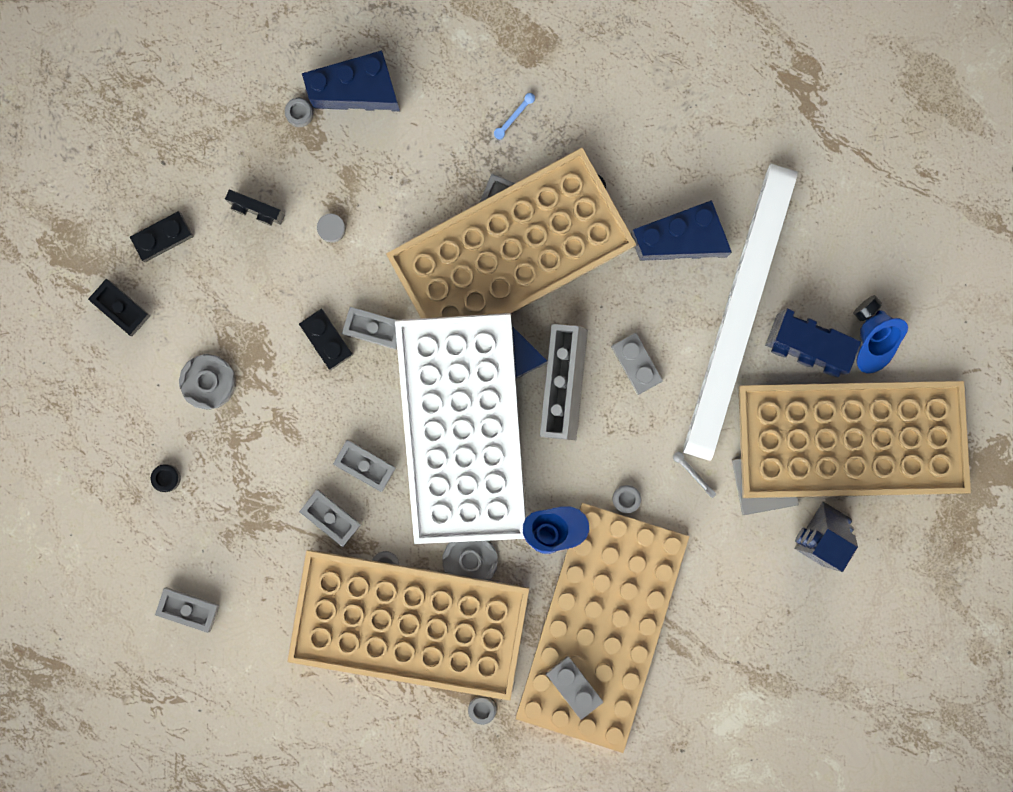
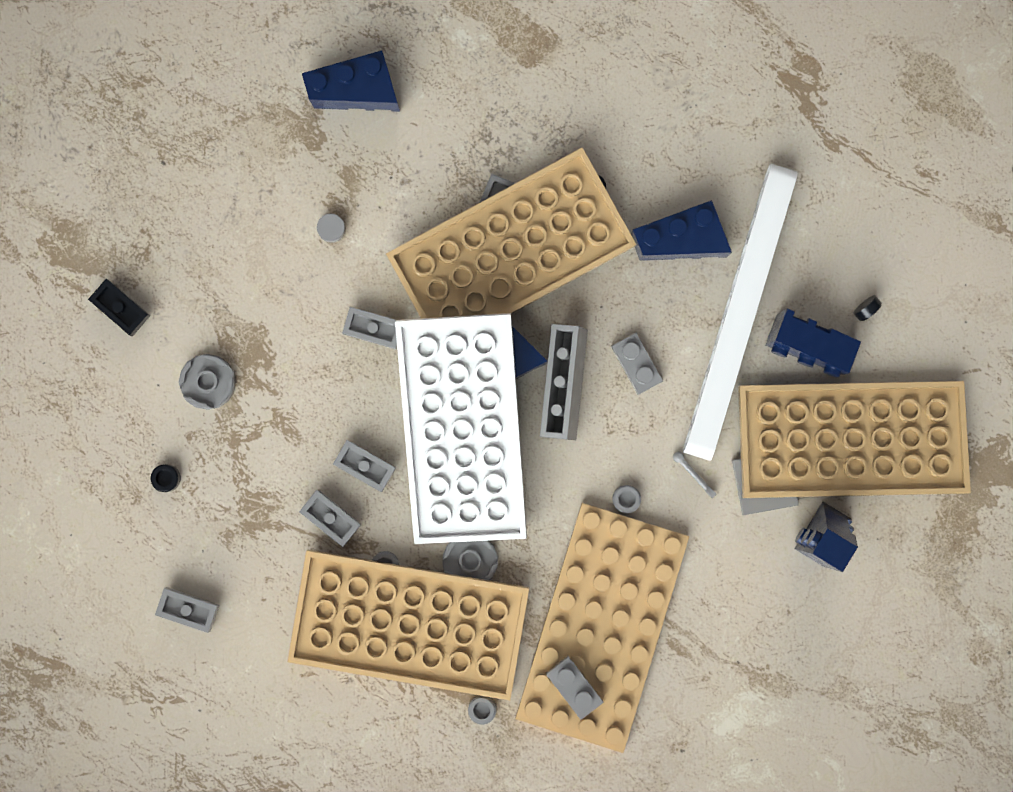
(161, 236): black plate -> none
(244, 204): black plate -> none
(299, 112): light grey tile -> none
(325, 339): black plate -> none
(499, 133): light blue hinge -> none
(555, 529): blue piece -> none
(880, 341): blue piece -> none

